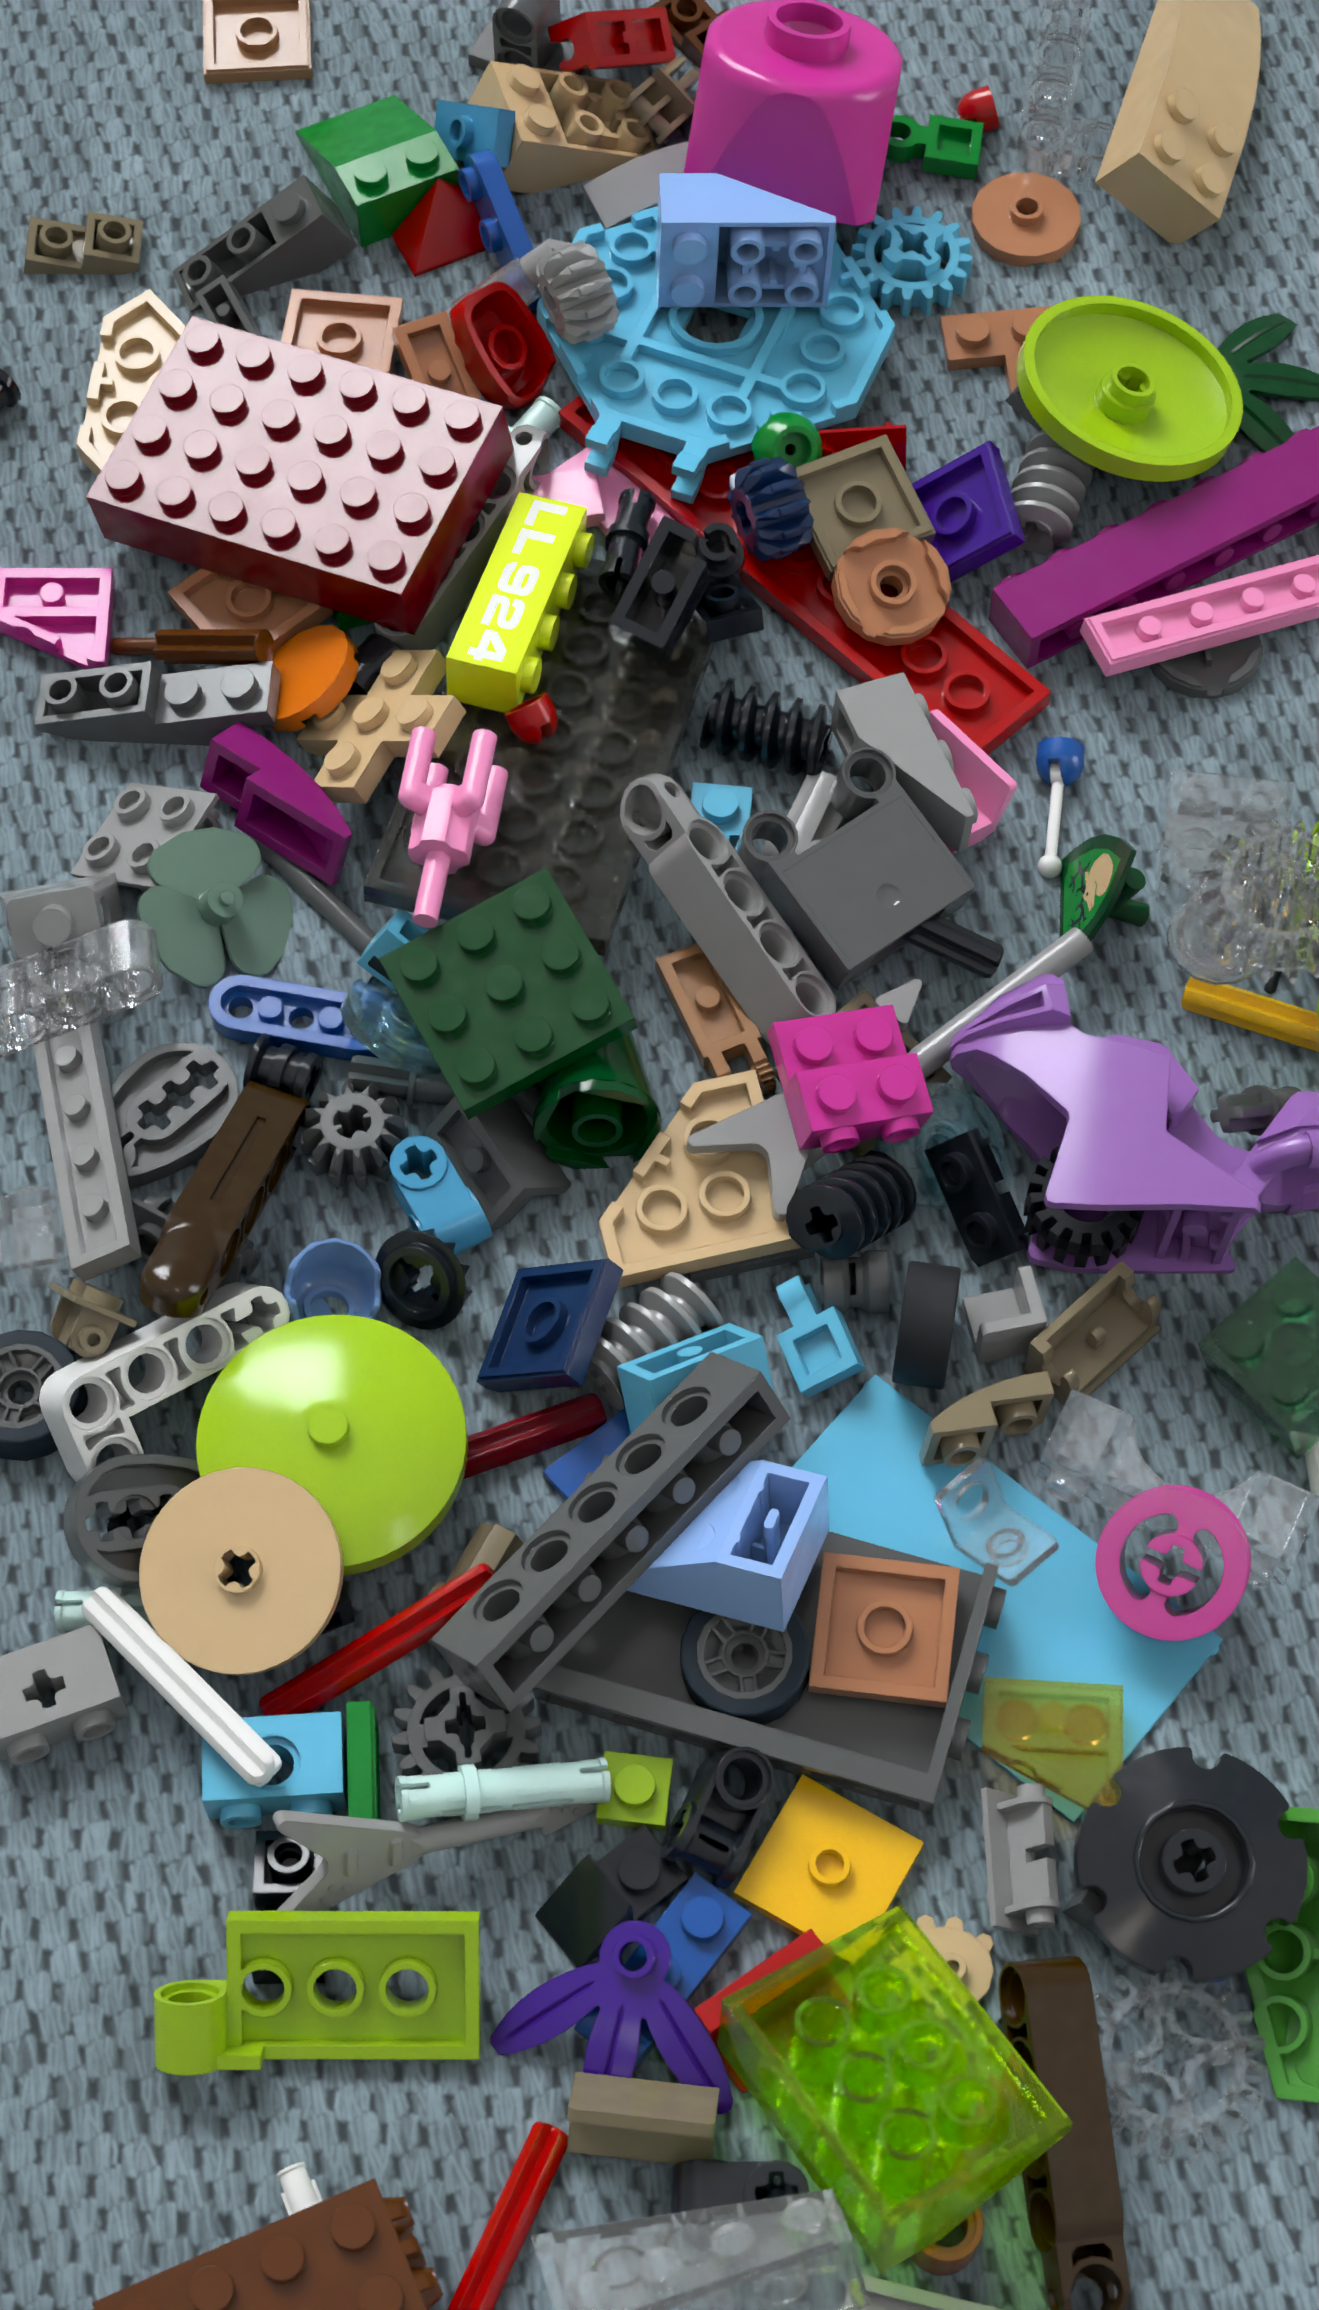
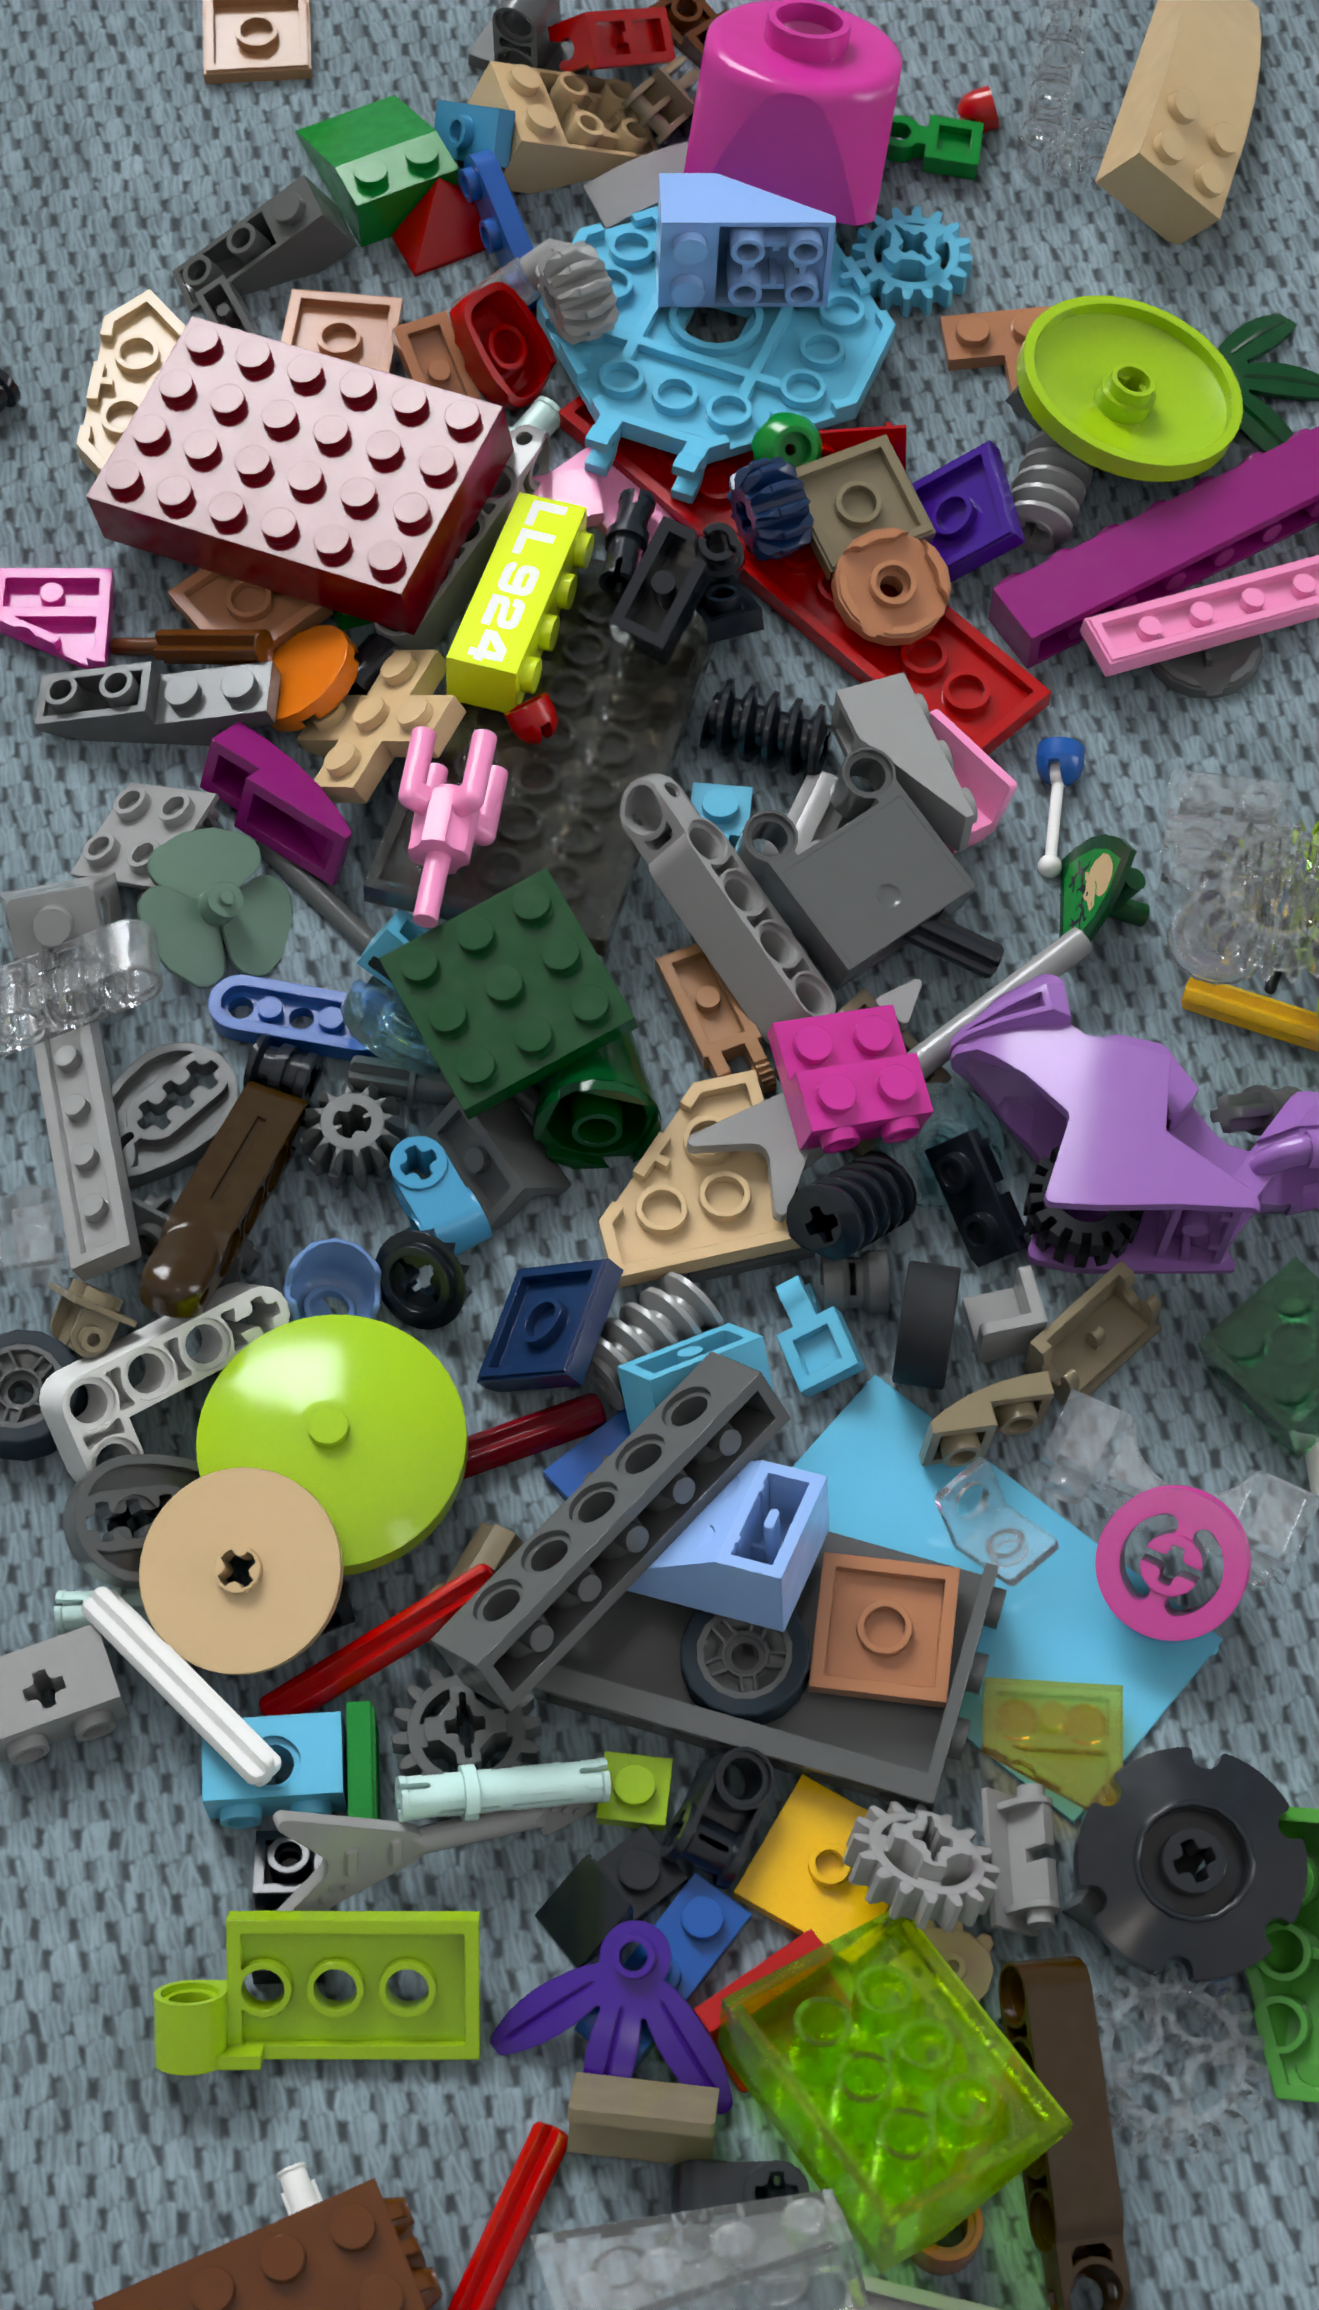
(101, 247): dark tan slope -> none
(921, 1866): none -> light grey gear
(1023, 238): nougat plate -> none

